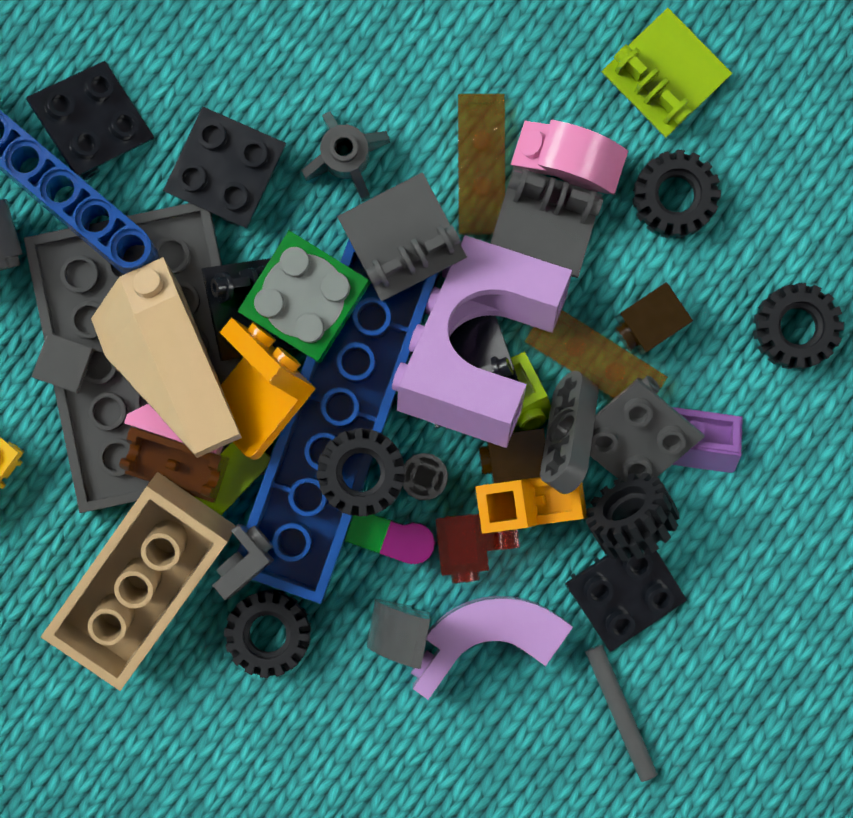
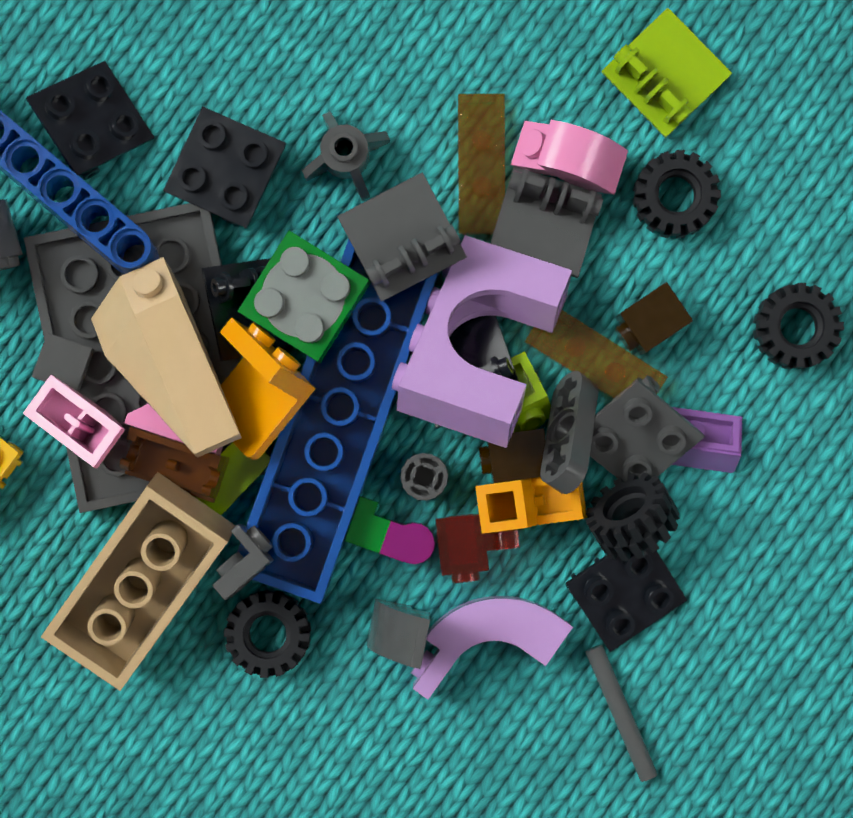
(74, 421): none -> bright pink slope
(332, 462): black tyre -> none

